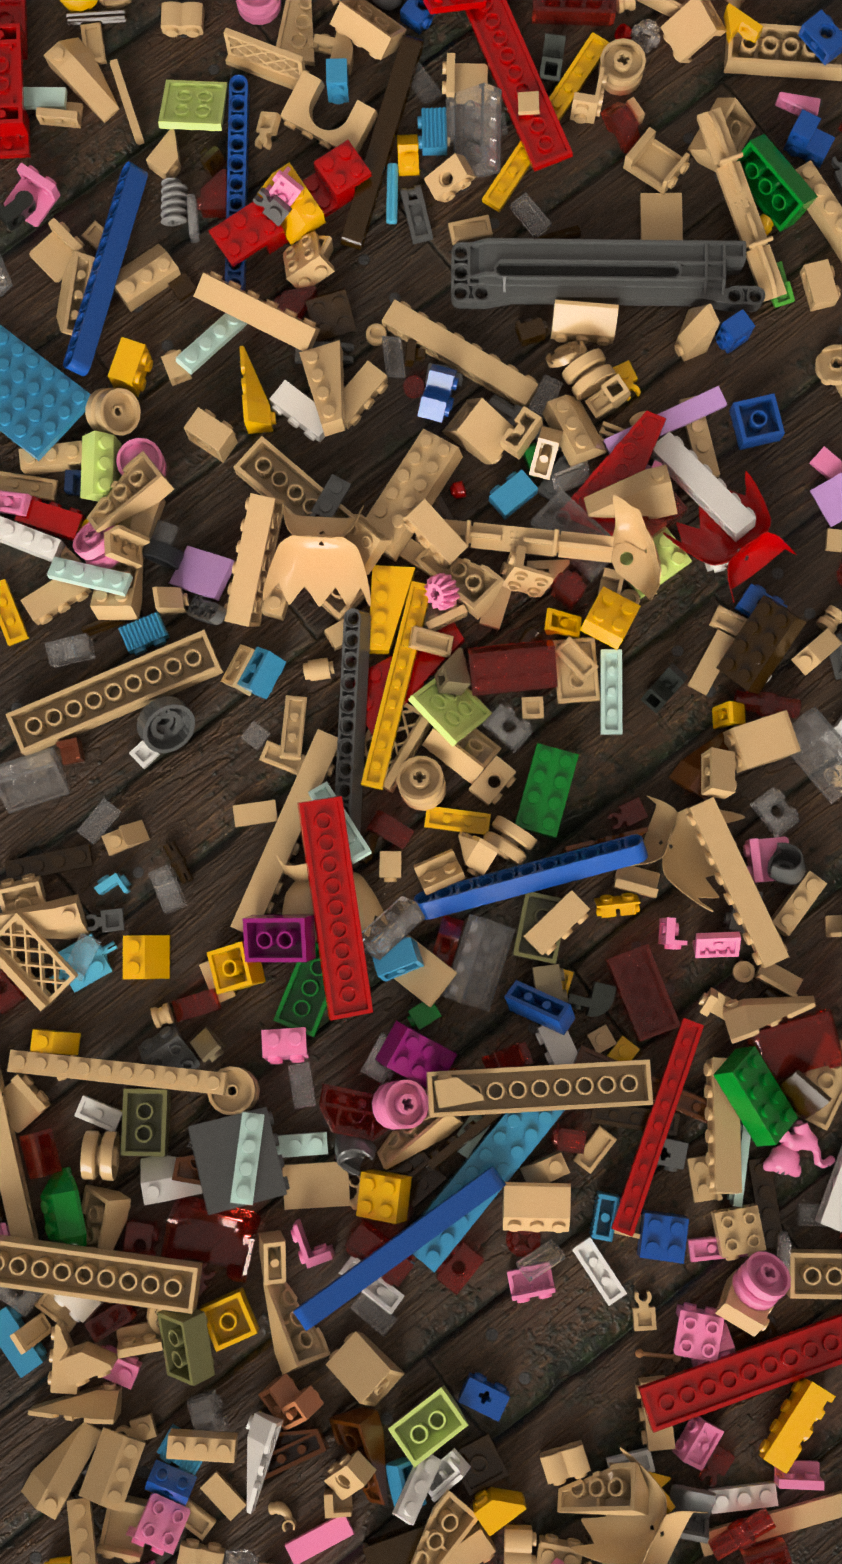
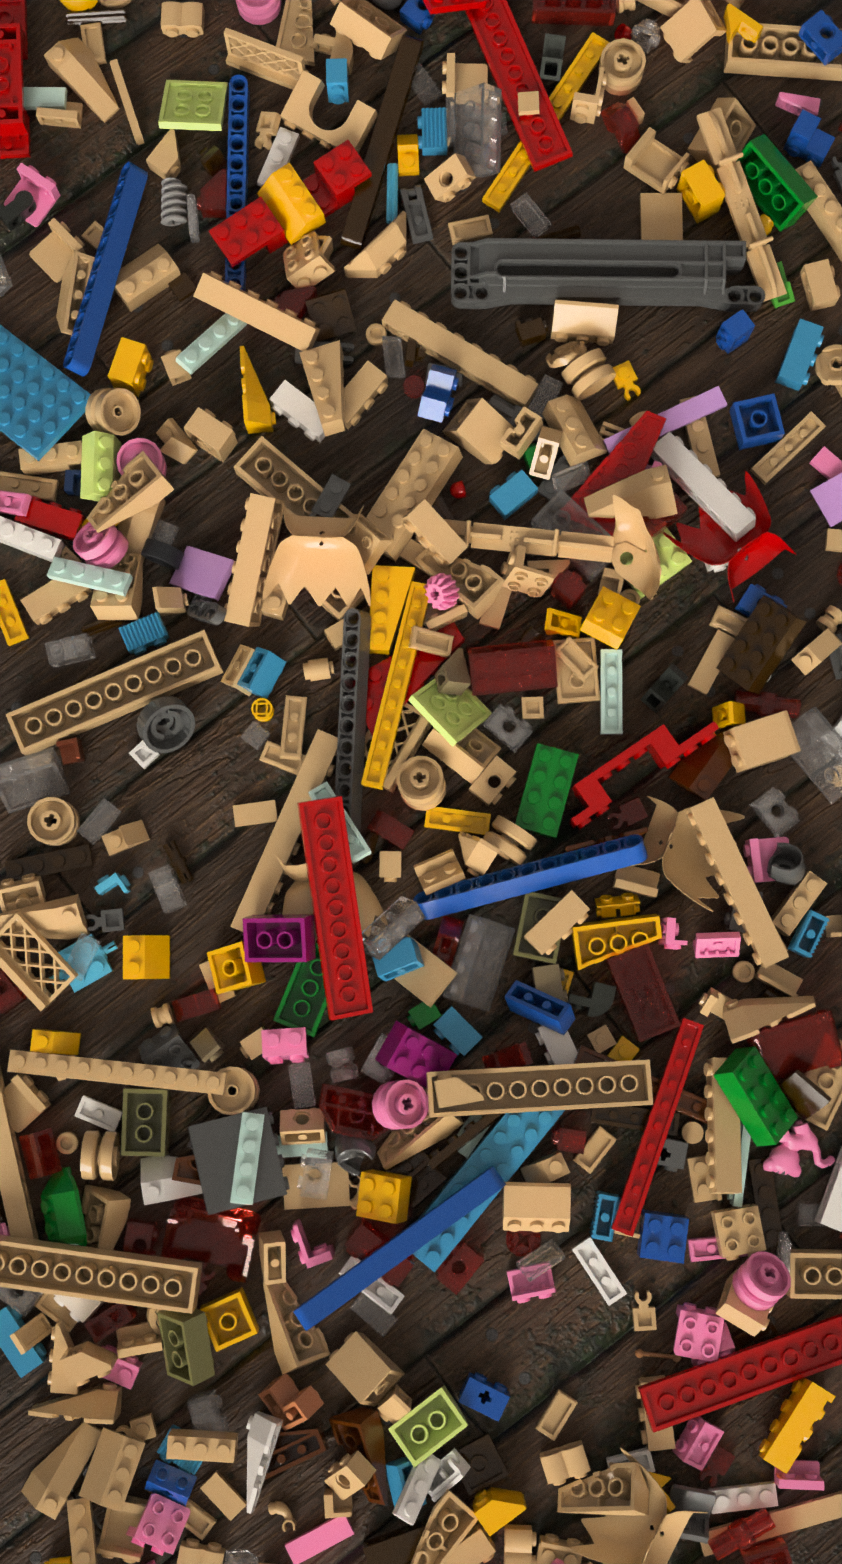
(41, 825): none -> tan wheel
(67, 1142): none -> tan tile
(125, 545): tan bracket -> none
(176, 442): none -> tan slope
(252, 1044): none -> tan brick
(262, 710): none -> yellow wheel
(274, 207): dark grey plate -> none
(279, 154): none -> white plate
(285, 187): bright pink bracket -> none
(302, 1126): none -> tan brick
(316, 1187): none -> clear brick
(342, 1064): none -> clear wheel
(381, 251): none -> tan wedge
(394, 1405): none -> tan slope
(457, 1031): none -> dark azure brick
(556, 1414): none -> tan tile
(607, 938): none -> yellow wedge
(611, 396): tan brick -> none
(662, 749): none -> red bracket
(692, 1132): none -> tan tile
(696, 332): tan wedge -> none
(701, 191): none -> yellow brick
(718, 773): tan brick -> none
(788, 448): none -> tan plate
(800, 355): none -> dark azure brick
(808, 934): none -> dark azure brick

